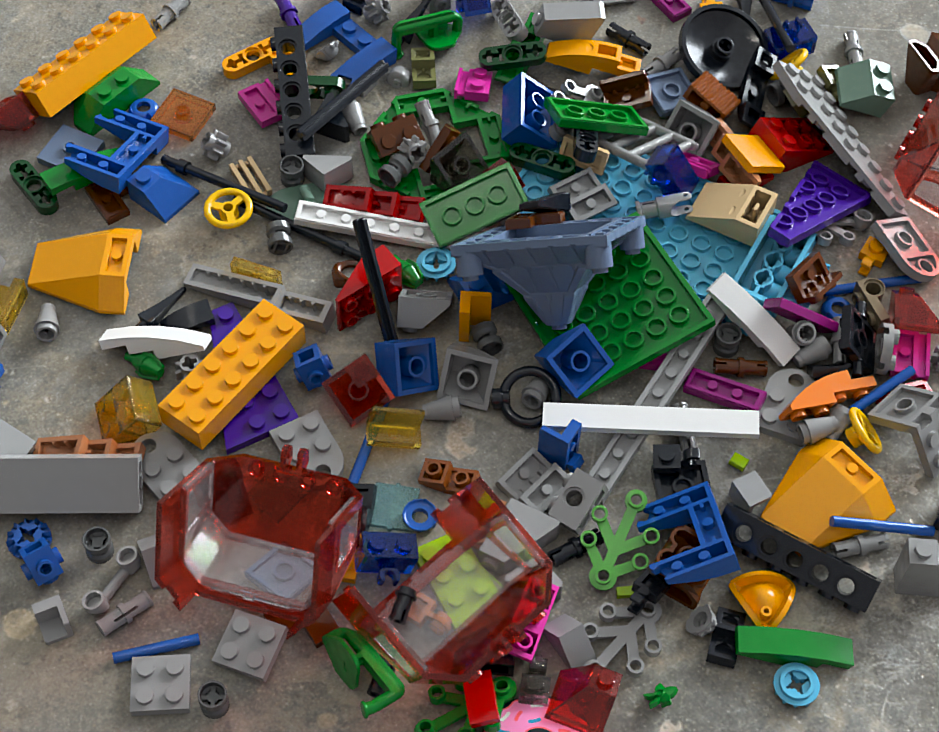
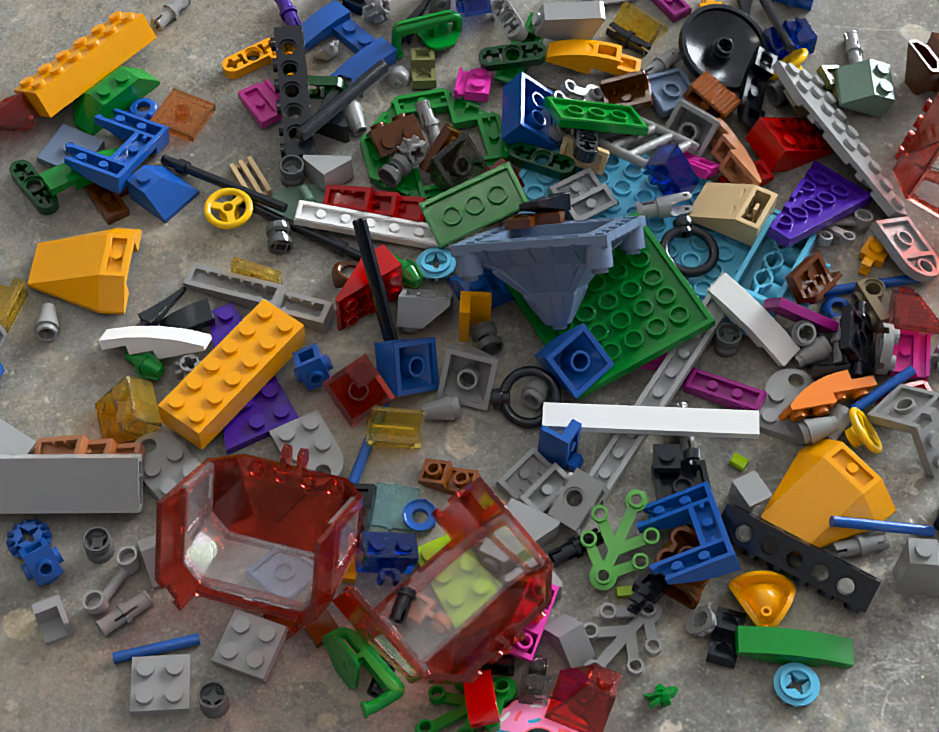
(215, 145): light grey gear -> none
(639, 21): none -> clear yellow panel
(684, 228): none -> black piece
(740, 367): reddish brown pin -> none
(752, 153): light orange tile -> none

